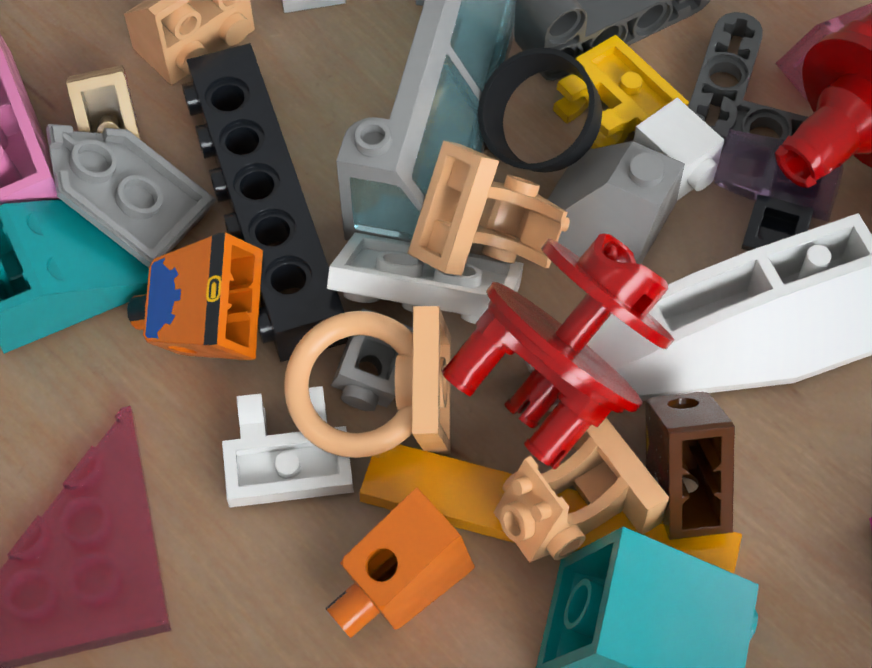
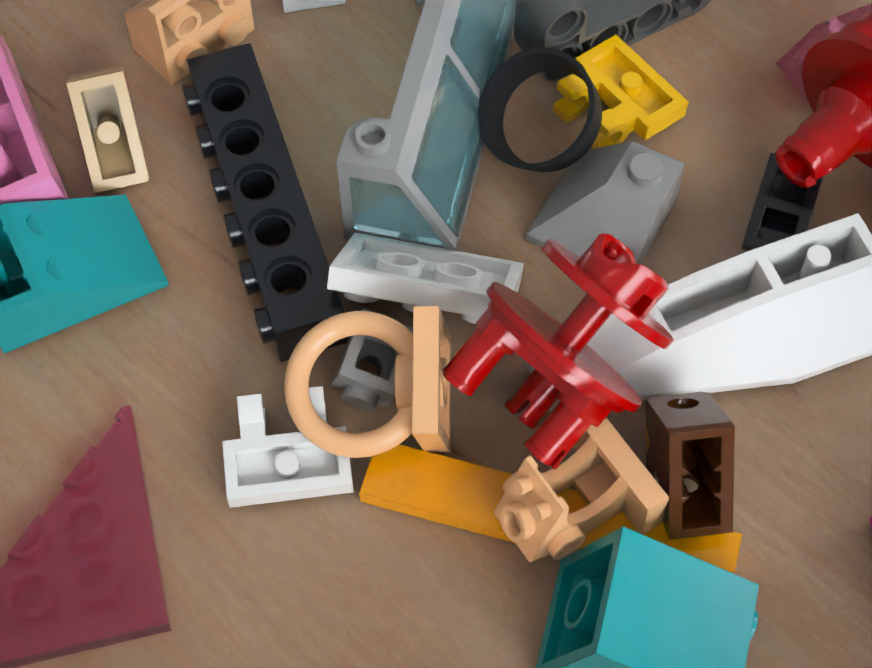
(125, 189): light grey tile -> none
(203, 299): orange torso -> none
(414, 548): orange torso -> none
(511, 224): light nougat tile -> none
(684, 137): white brick -> none
(734, 110): dark grey beam -> none
(751, 169): slope -> none

